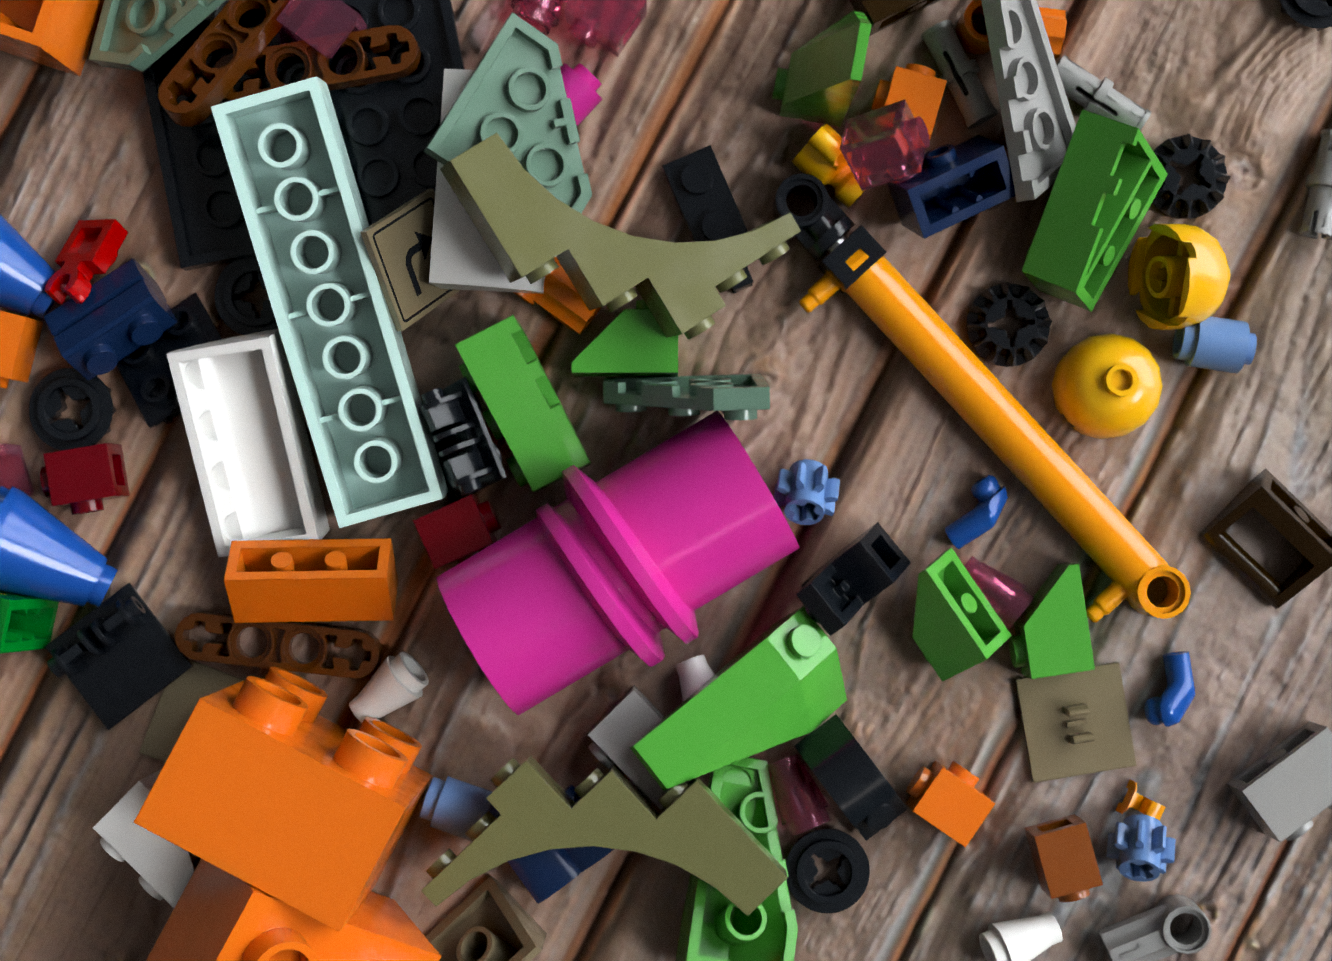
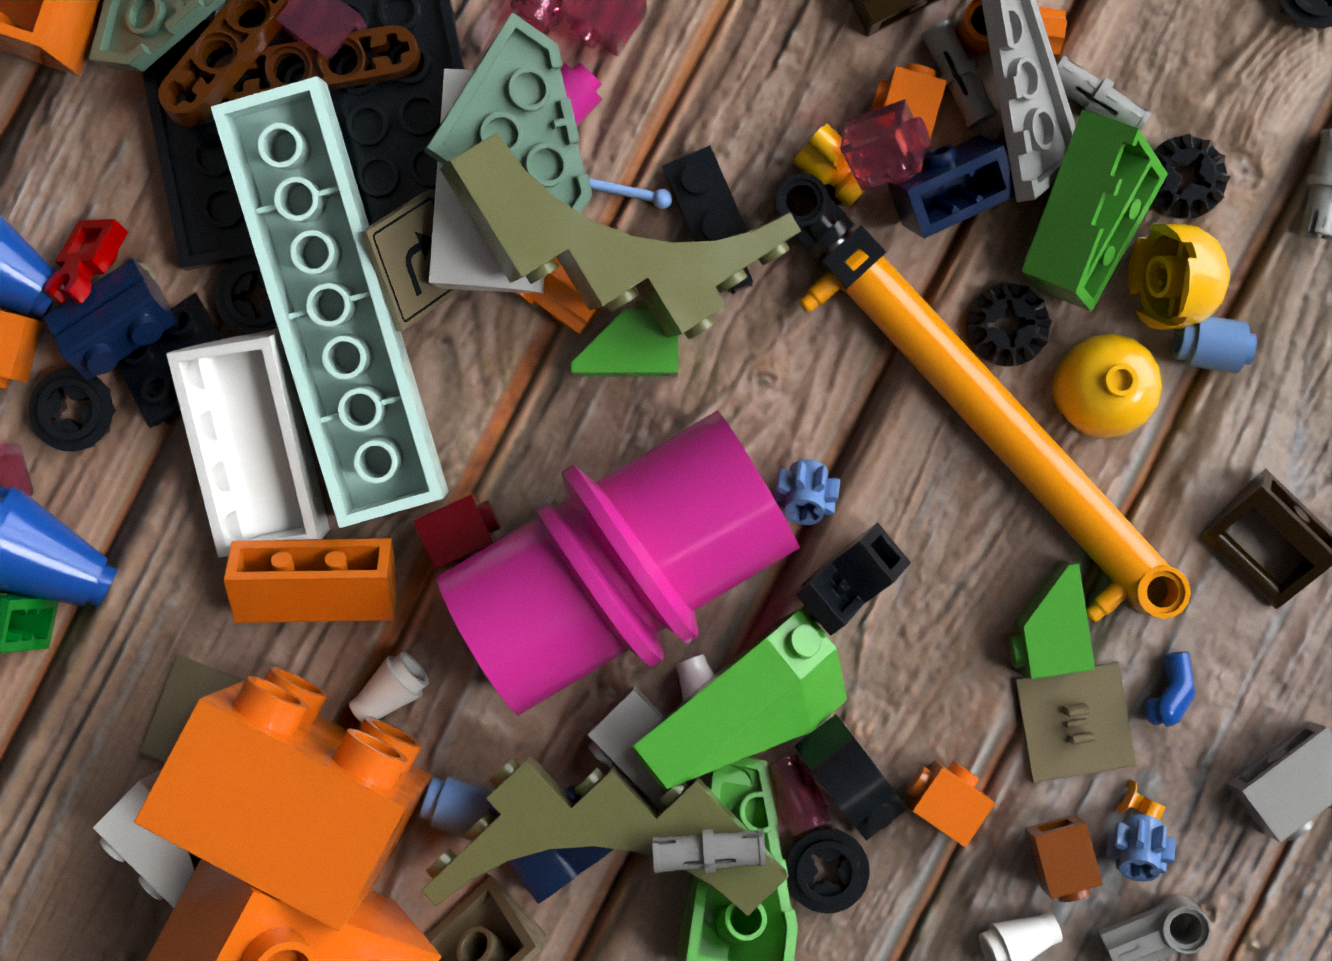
(84, 477): dark red brick -> none
(117, 656): black hinge -> none
(279, 648): reddish brown beam -> none
(462, 440): black hinge -> none
(521, 404): bright green wedge -> none
(661, 198): none -> light blue hinge
(709, 851): none -> light grey pin
(733, 394): sand green plate -> none
(825, 72): bright green wedge -> none
(954, 618): bright green slope -> none
(983, 516): blue arm -> none
(1002, 591): clear pink cone -> none

